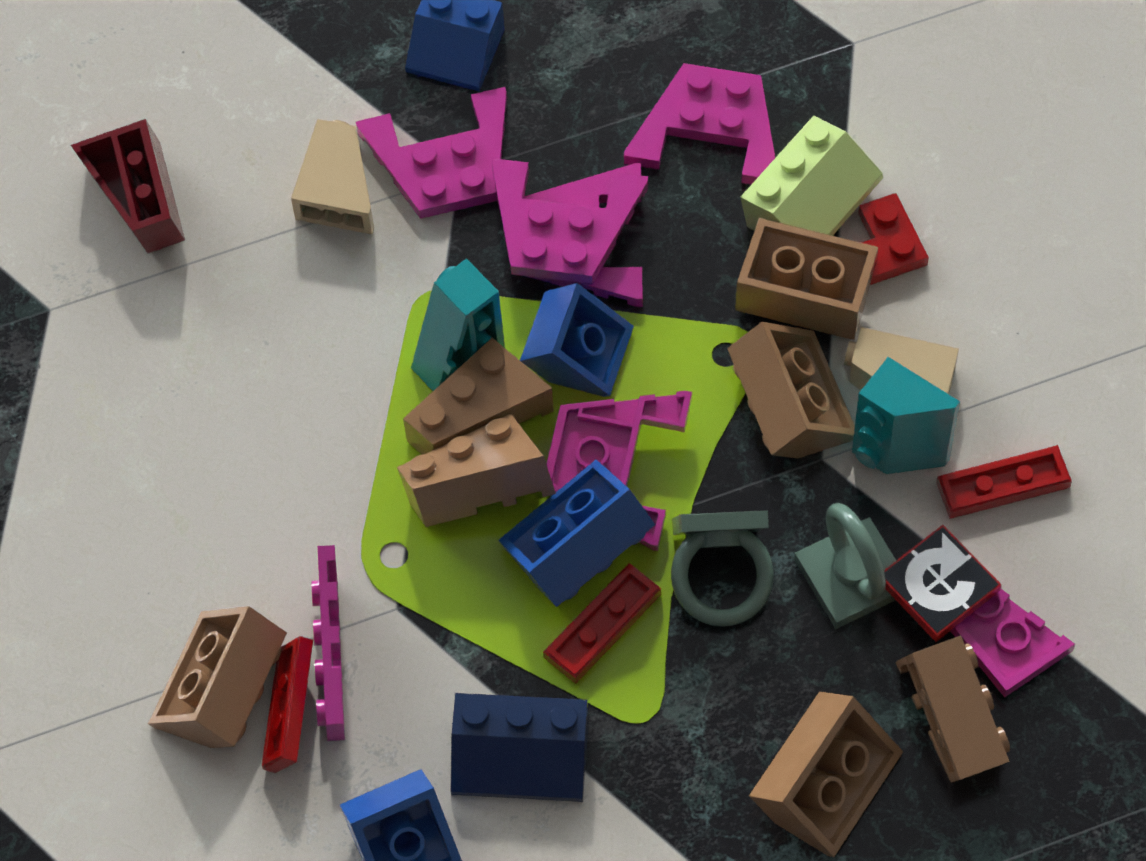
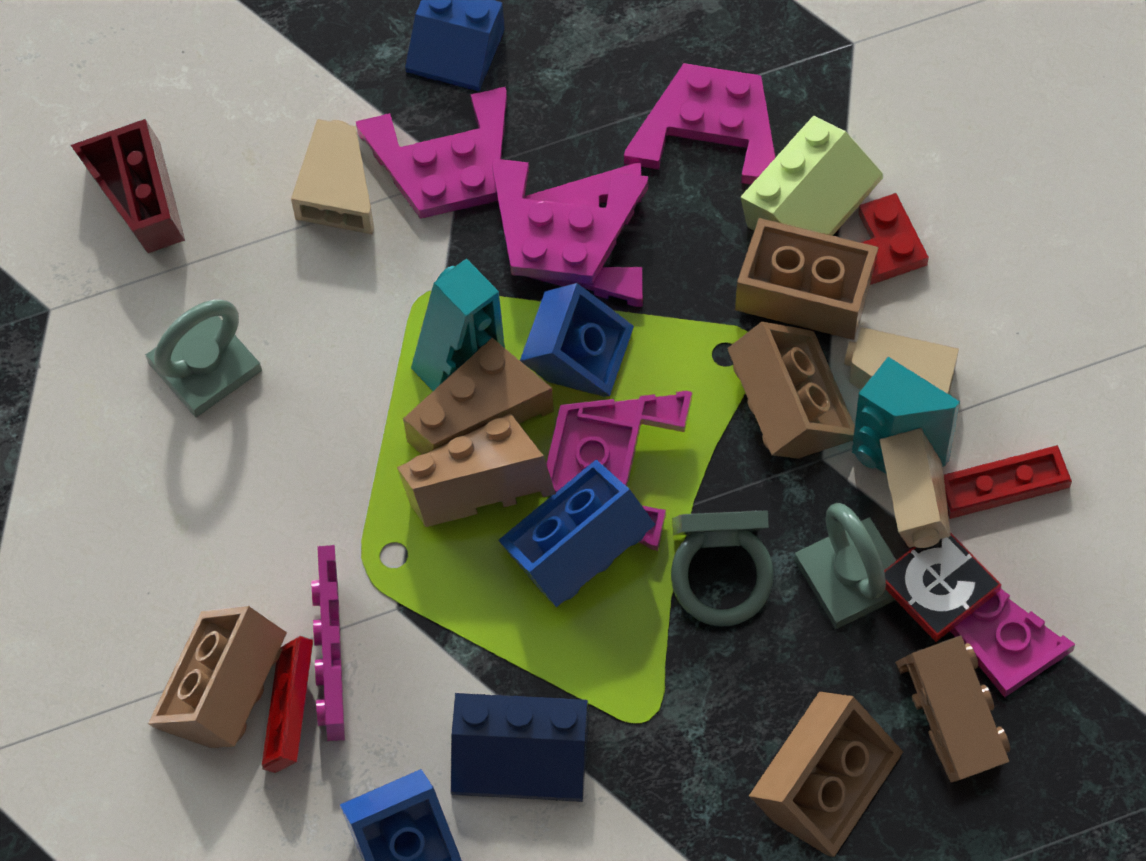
(203, 356): none -> sand green tile
(602, 623): red tile -> none
(916, 488): none -> tan slope

